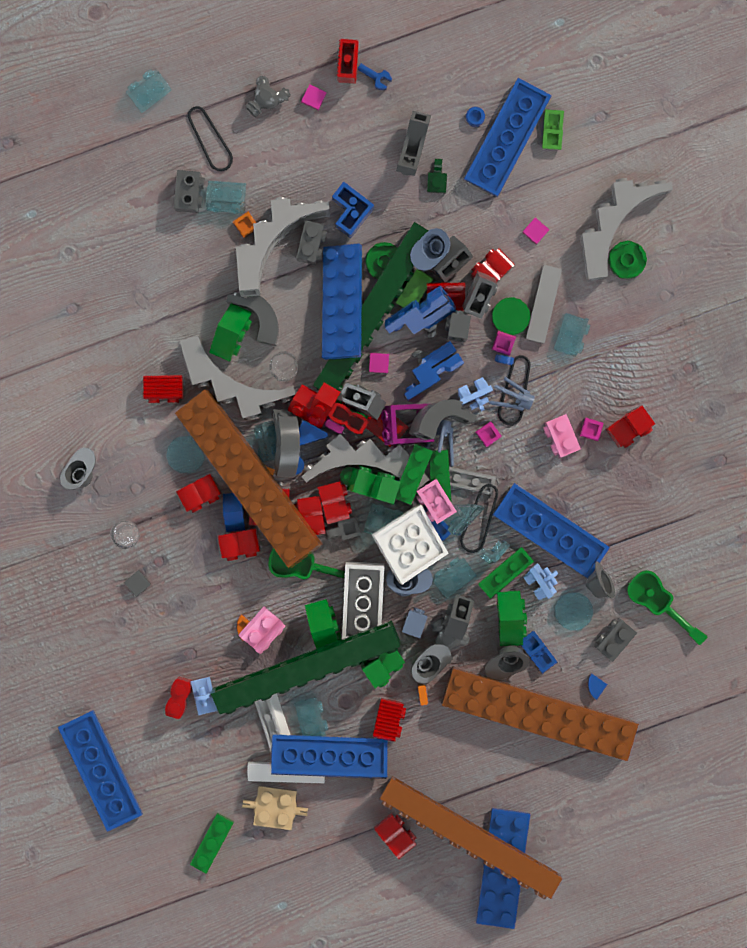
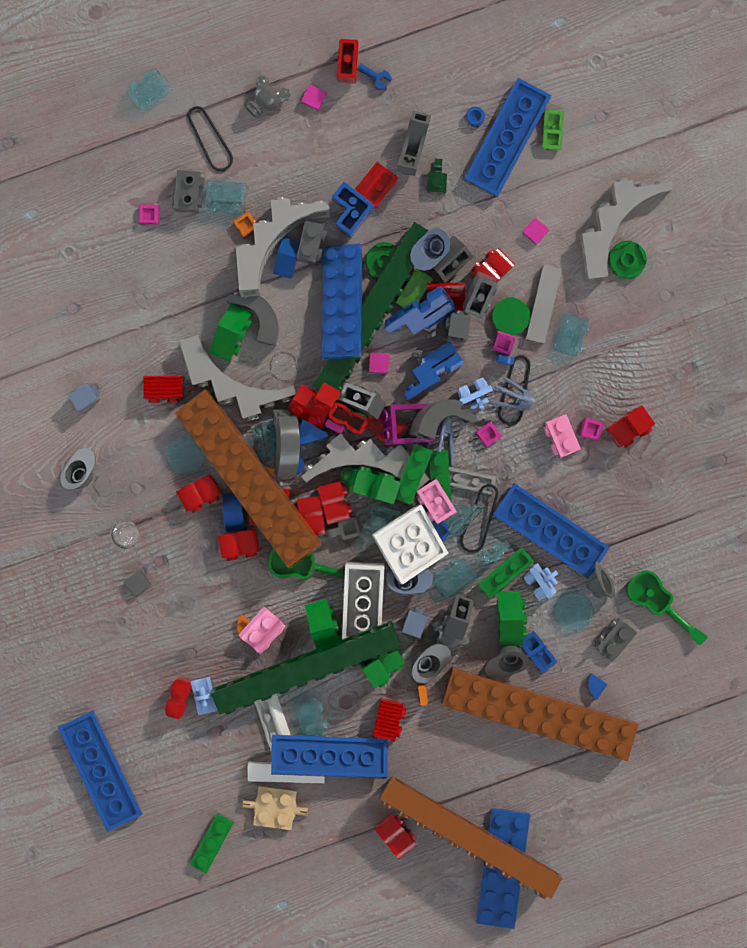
(84, 397): none -> sand blue brick
(148, 214): none -> dark pink tile
(286, 257): none -> blue slope
(377, 184): none -> red plate

